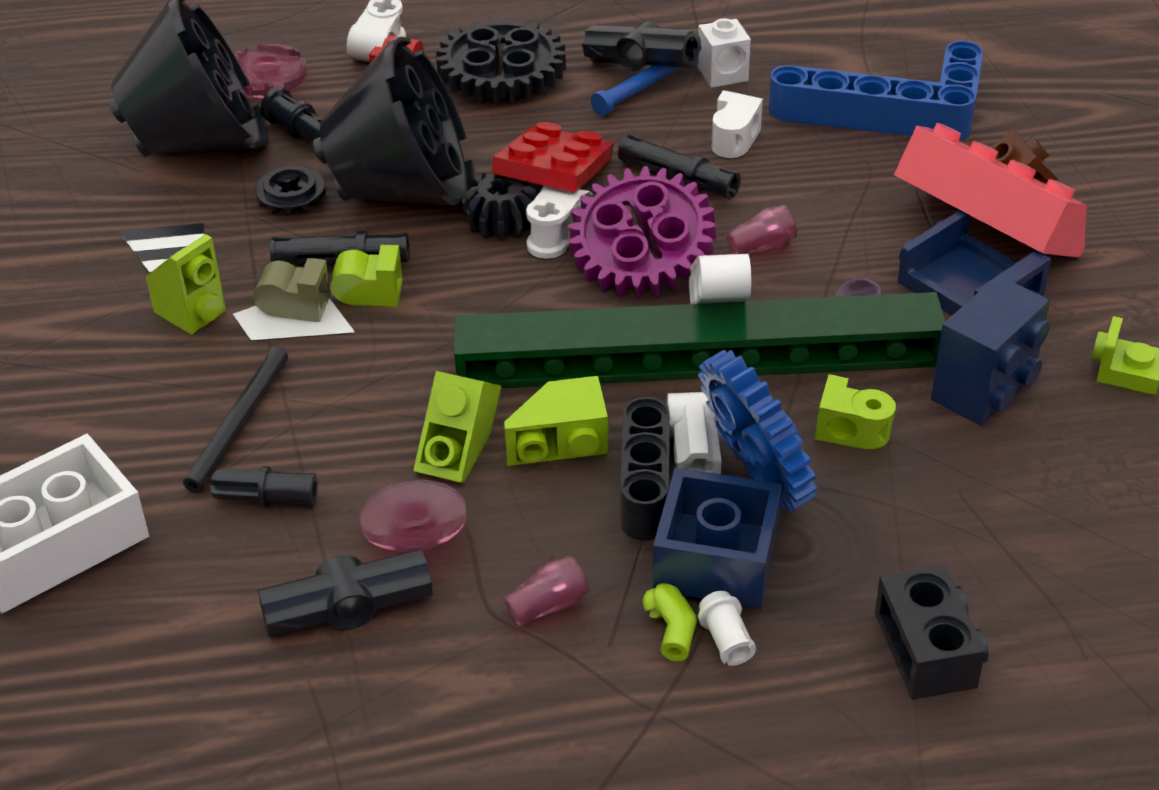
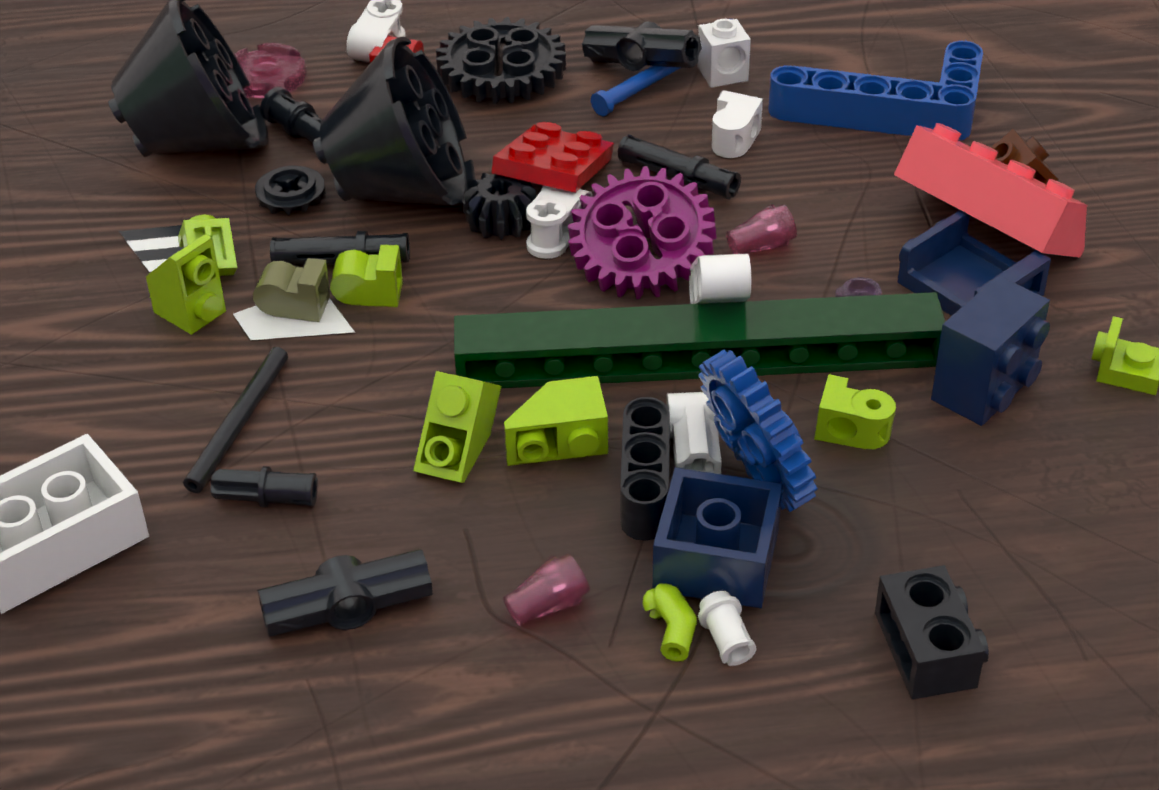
(221, 234): none -> lime bracket
(413, 515): clear pink dish -> none

